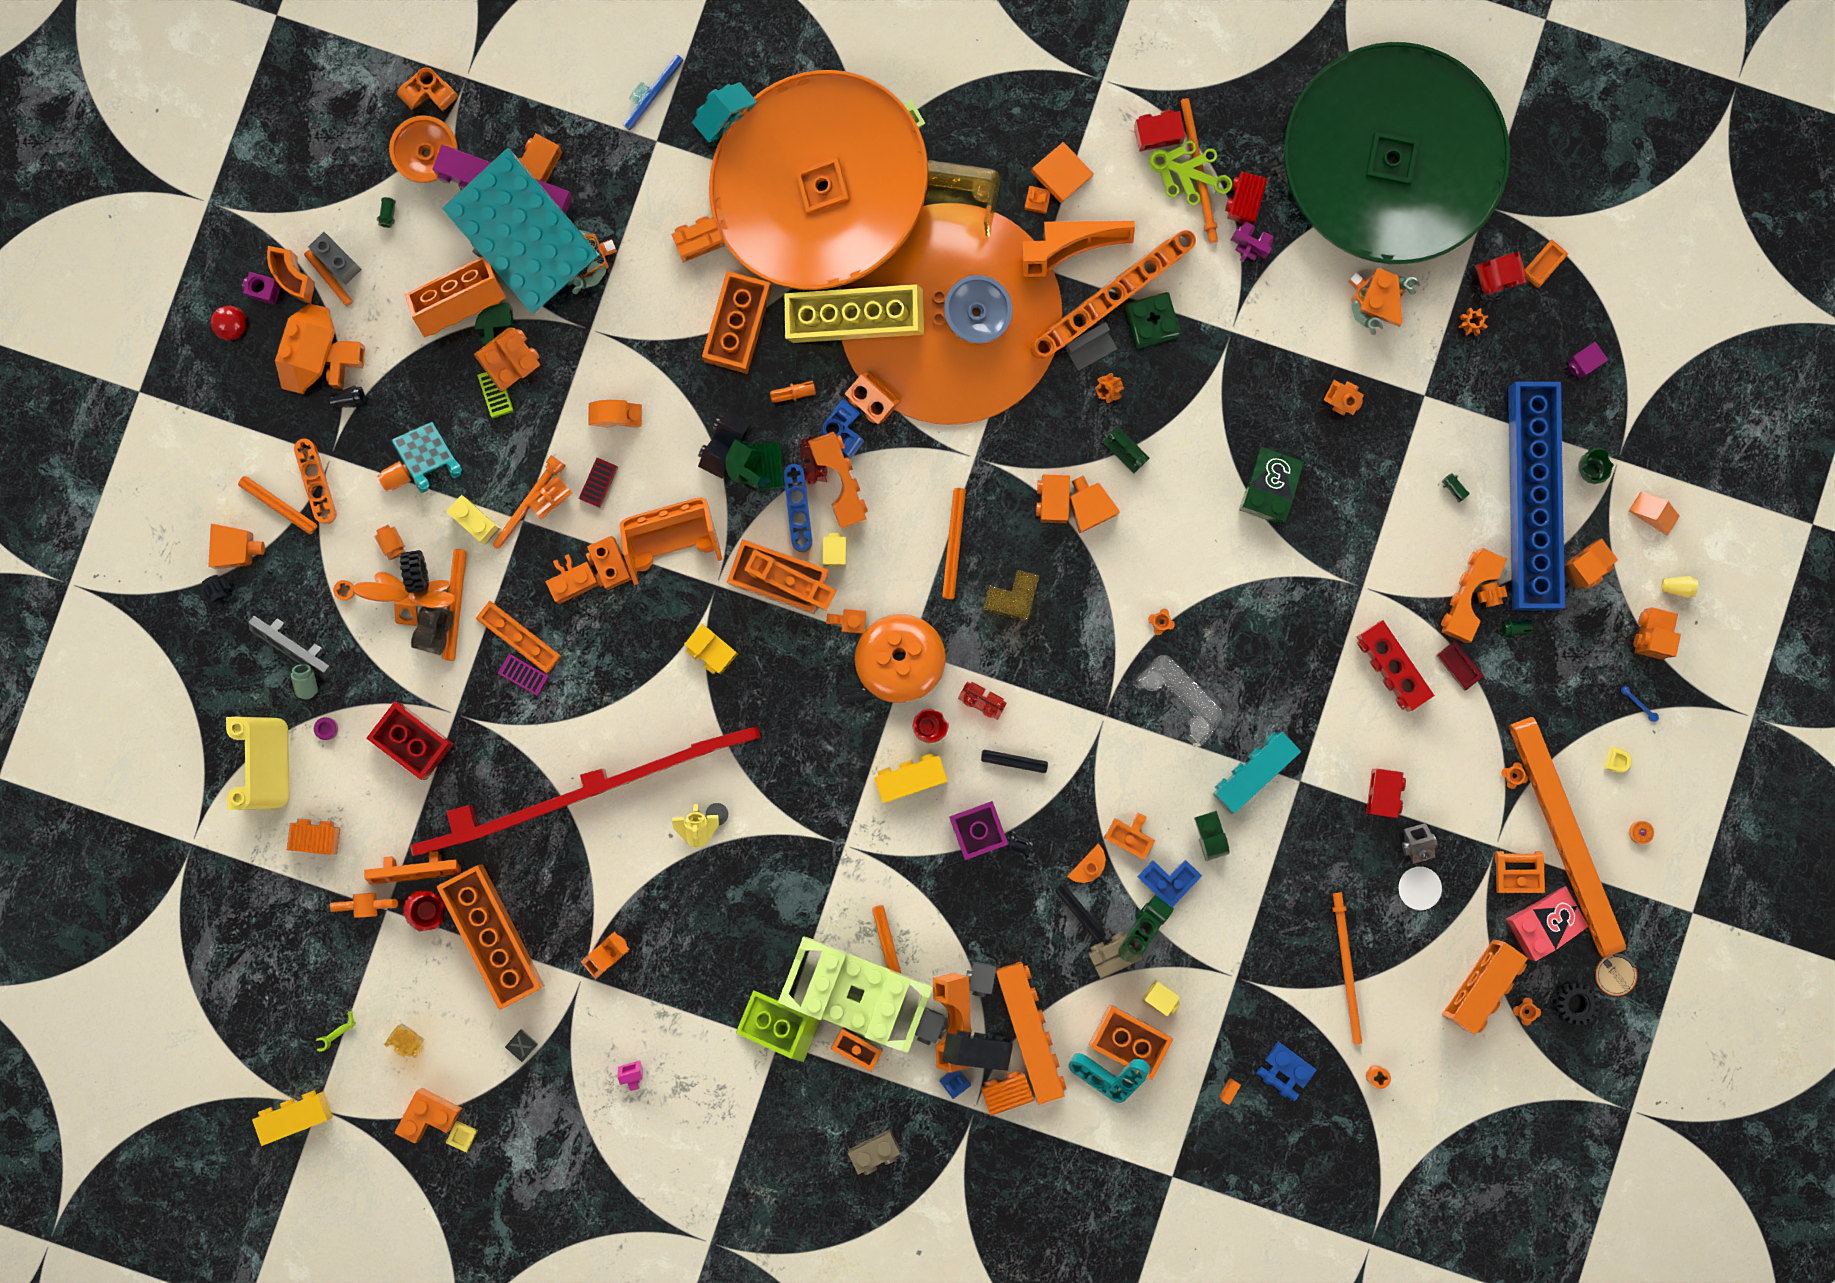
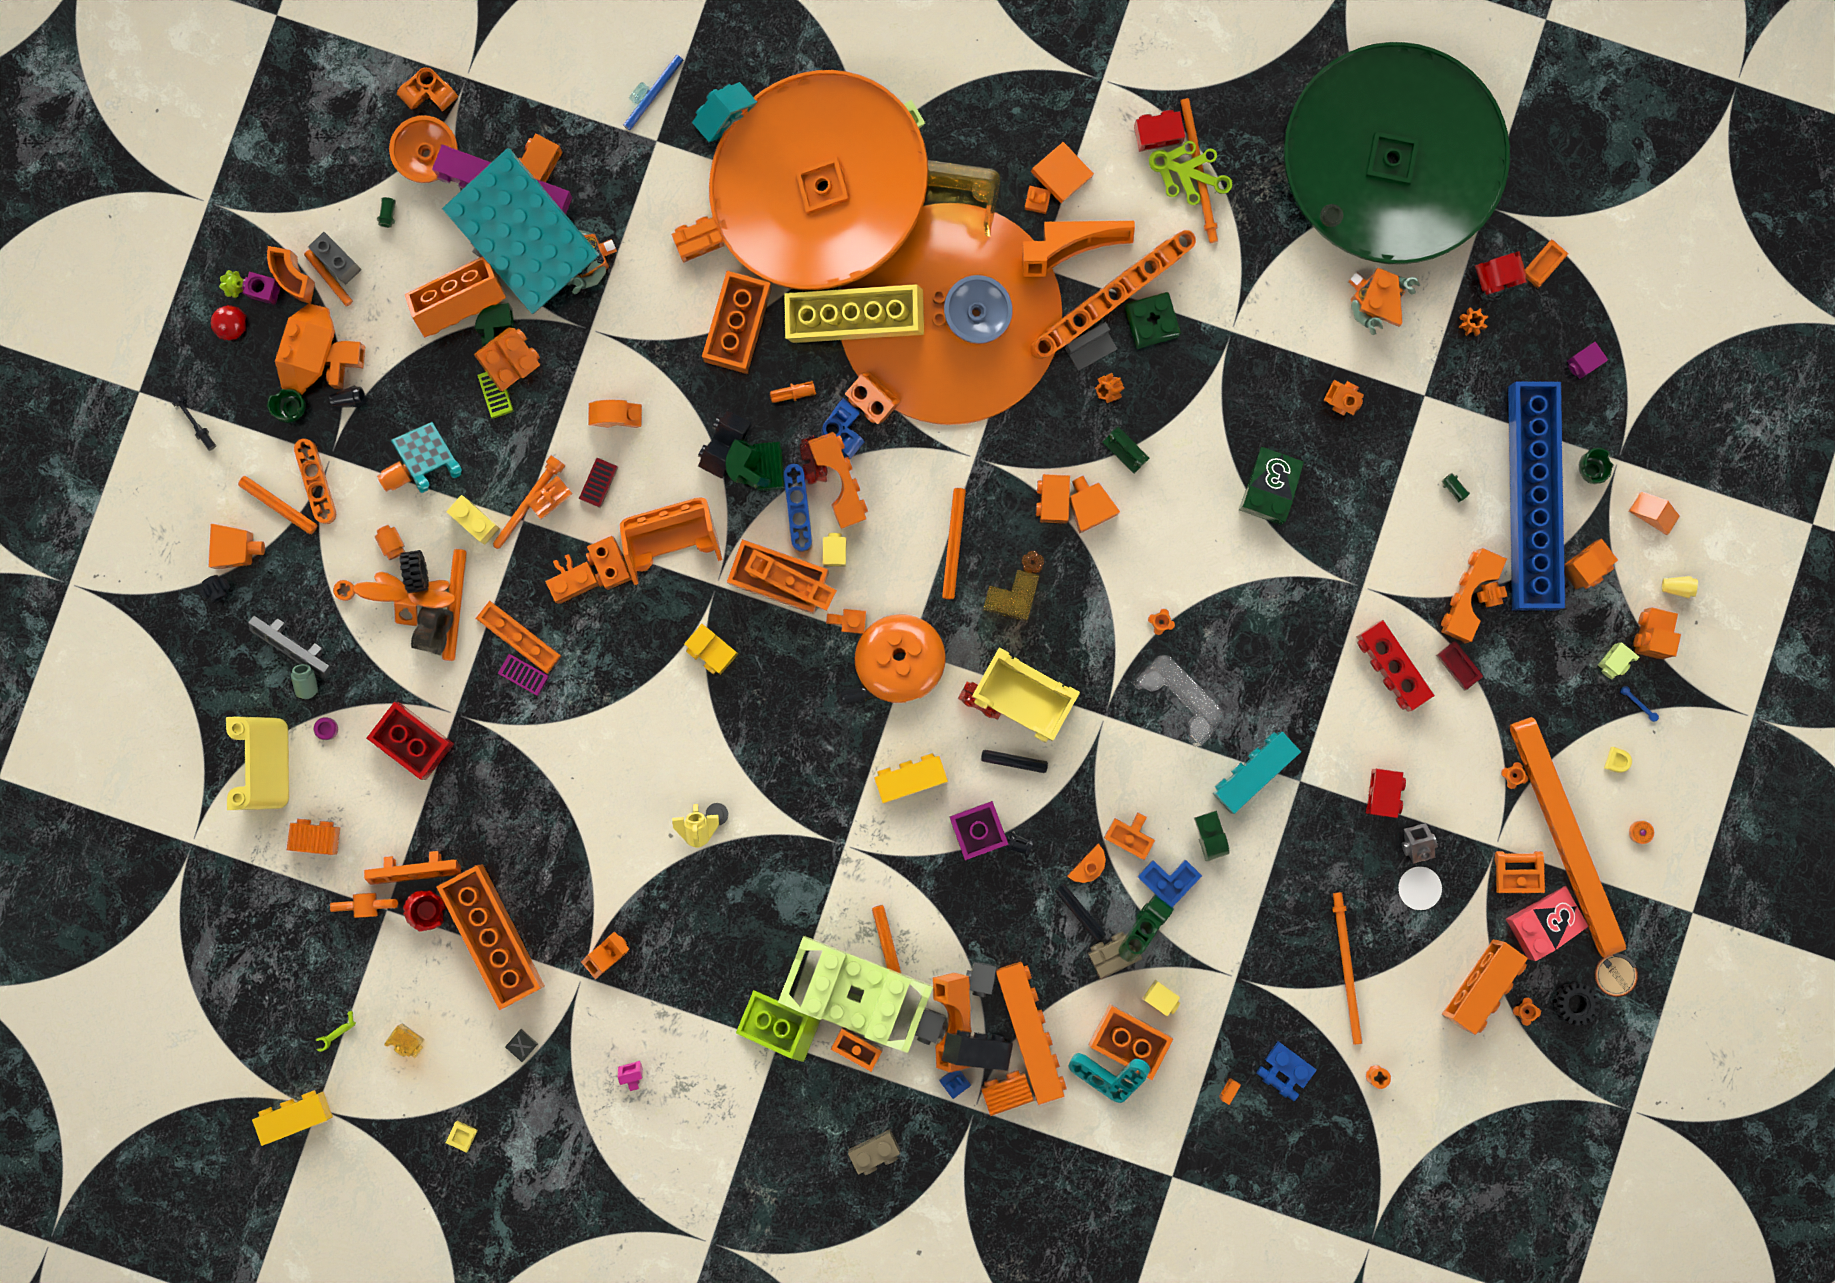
(201, 433): none -> black piece
(231, 284): none -> lime plant
(286, 405): none -> dark green hair
(427, 1110): orange brick -> none
(464, 820): red piece -> none
(930, 726): red hair -> none
(1025, 695): none -> light yellow windscreen
(1026, 561): none -> clear orange plate
(1246, 199): red brick -> none
(1250, 246): magenta hips -> none
(1331, 215): none -> clear smoke plate
(1516, 628): dark green pin -> none
(1617, 660): none -> yellowish green brick

